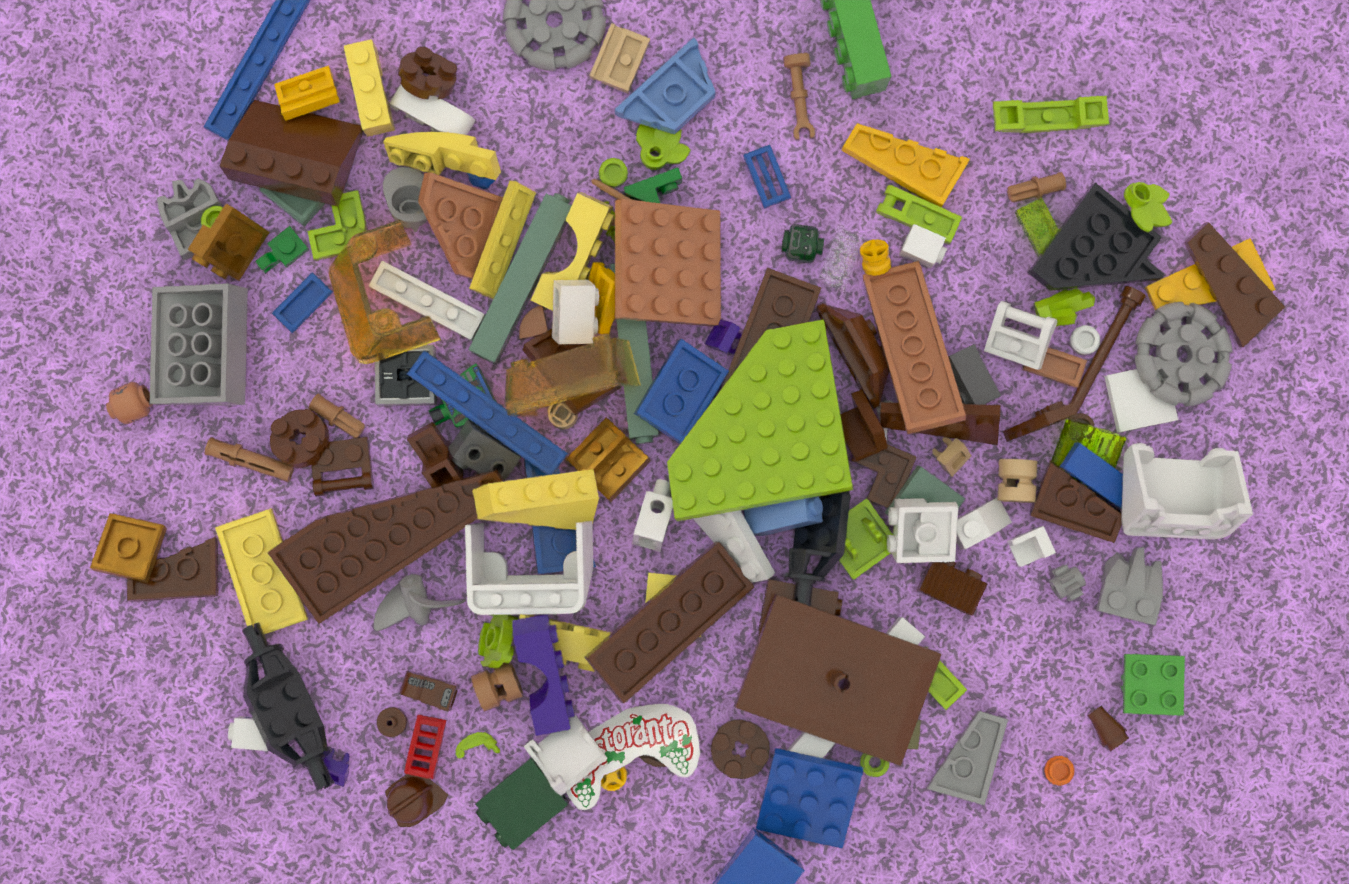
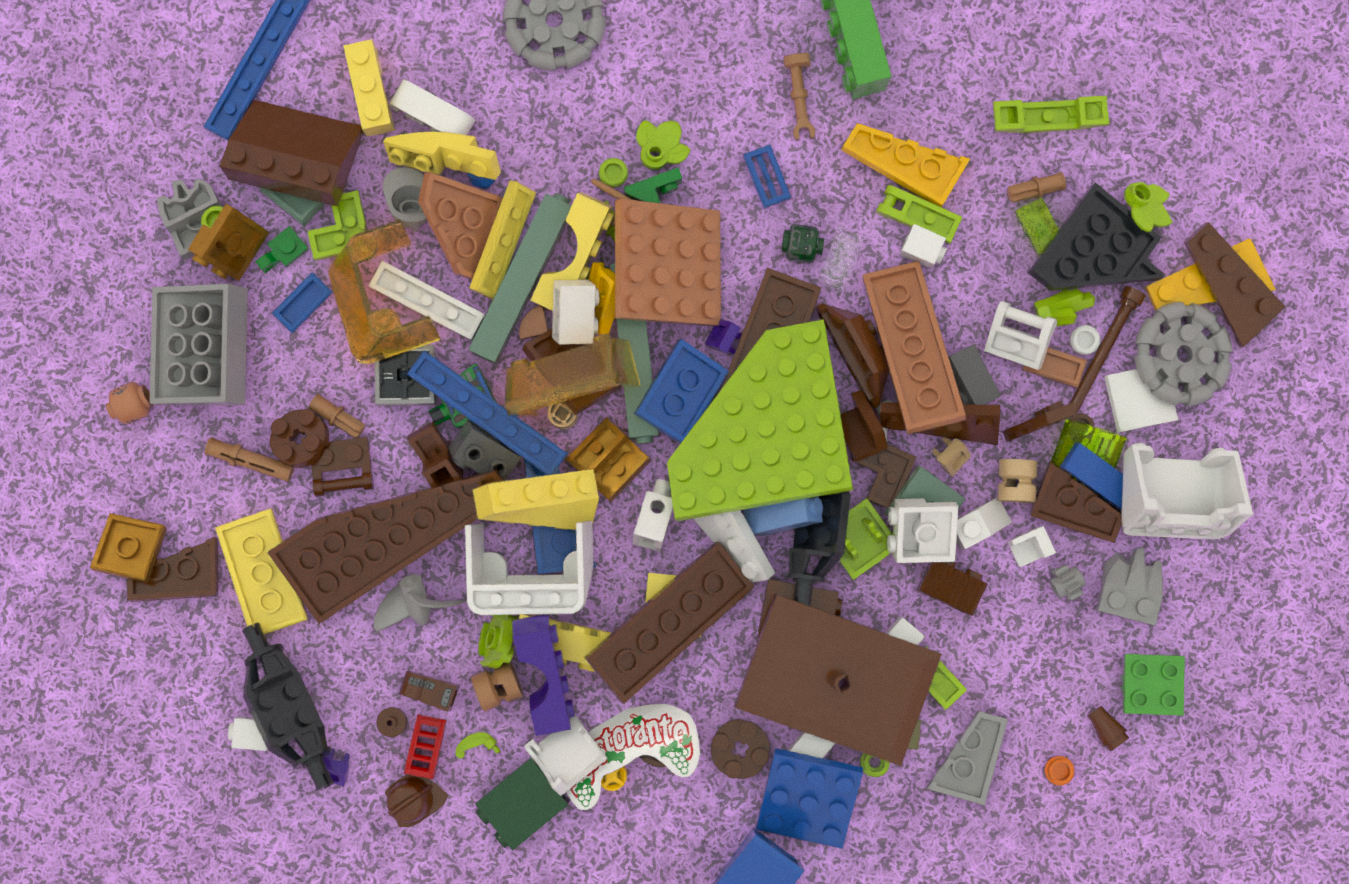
(307, 93): yellow plate -> none
(440, 70): reddish brown plate -> none
(619, 58): tan plate -> none
(671, 93): medium blue wing -> none
(875, 257): yellow wheel -> none

